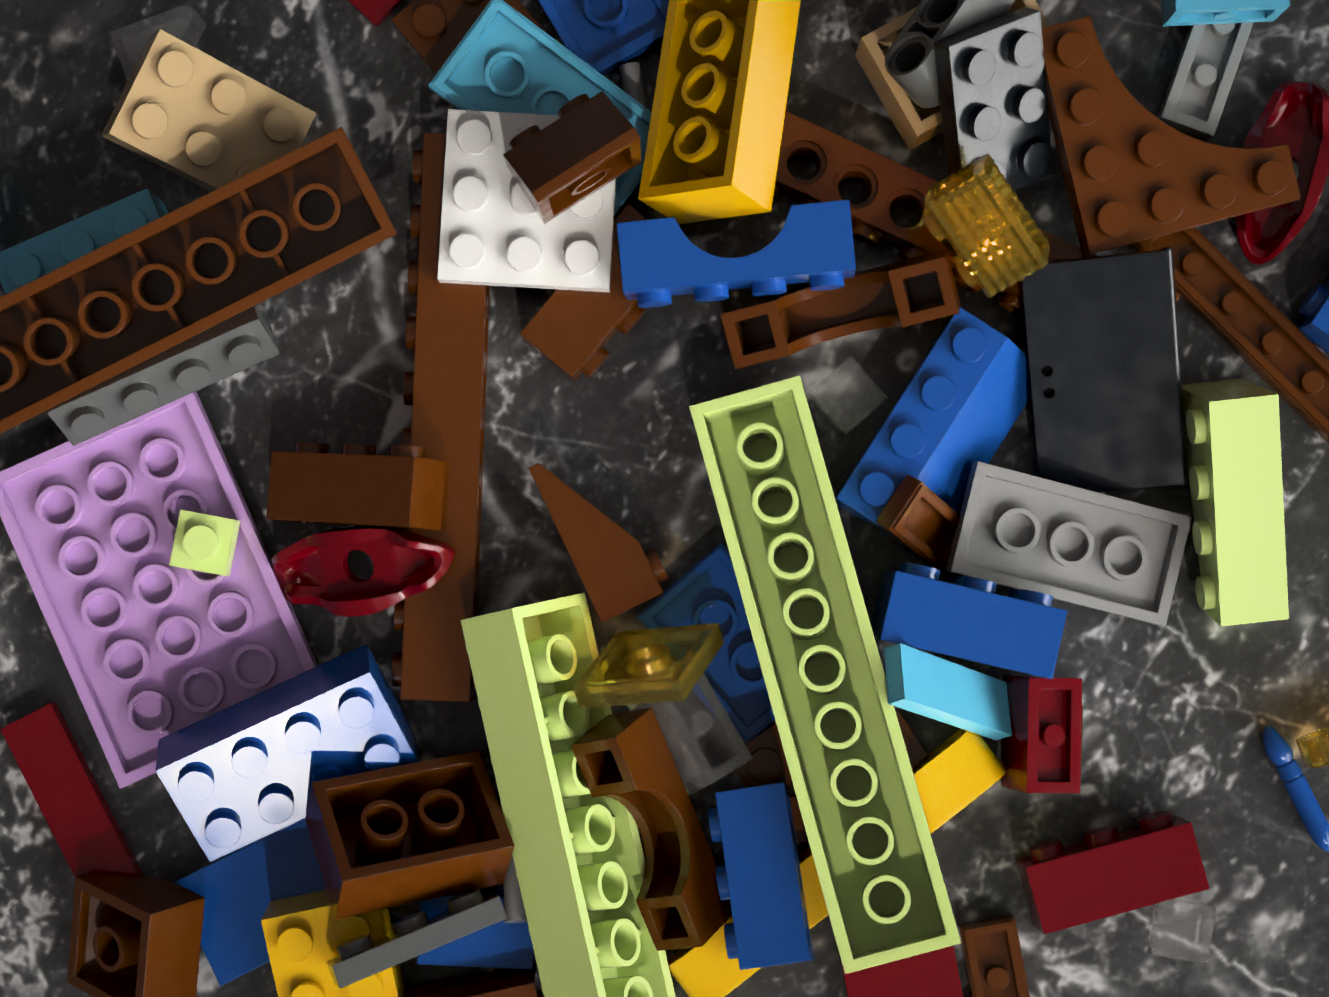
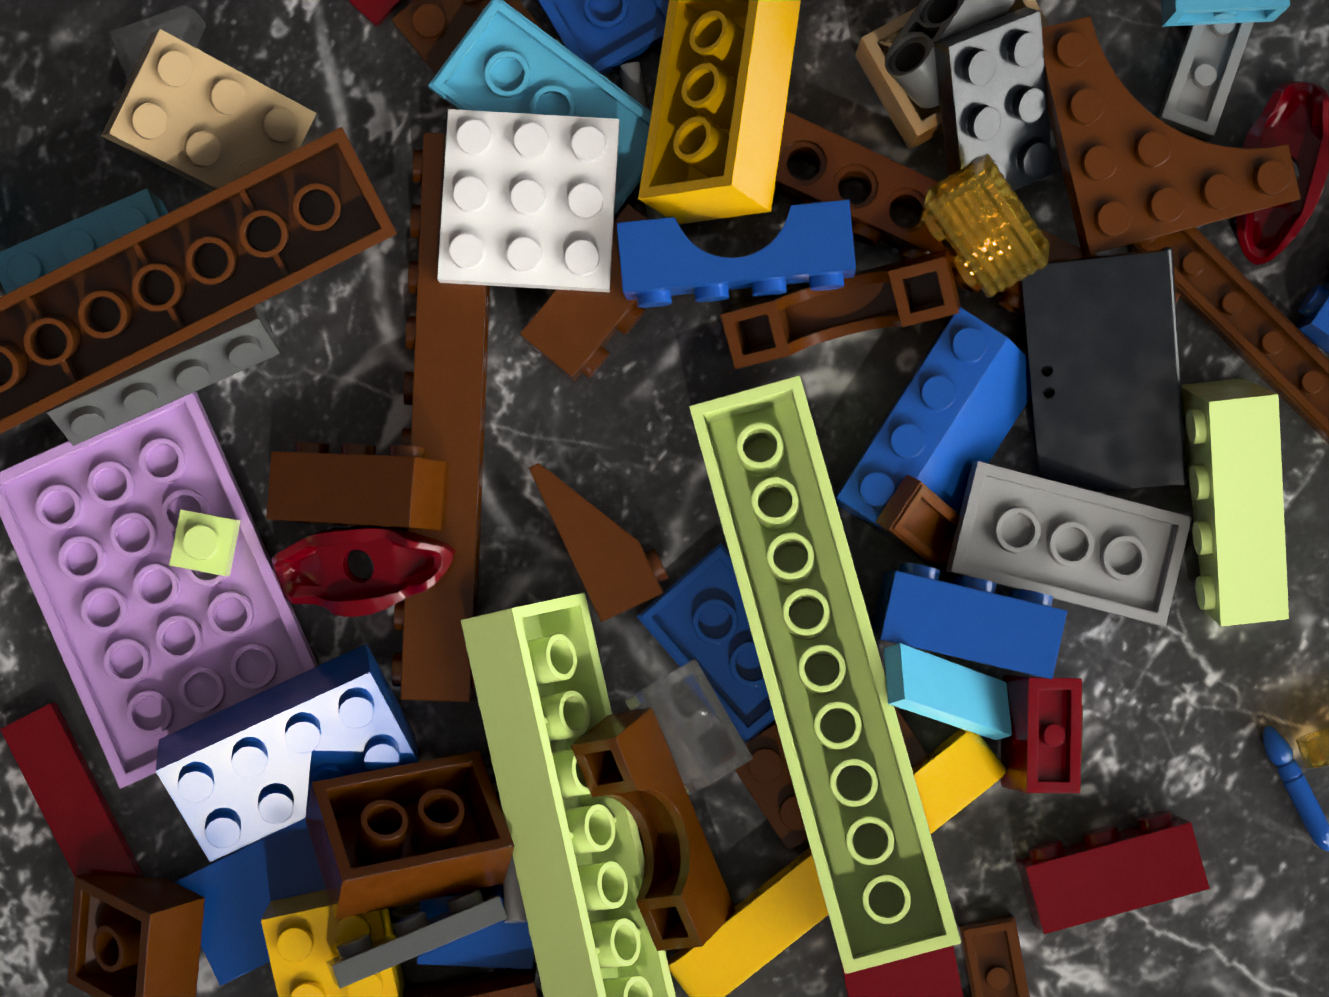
(573, 154): reddish brown slope -> none
(649, 666): clear yellow tile -> none
(761, 877): blue brick -> none
(847, 395): clear tile -> none
(1181, 930): clear tile -> none

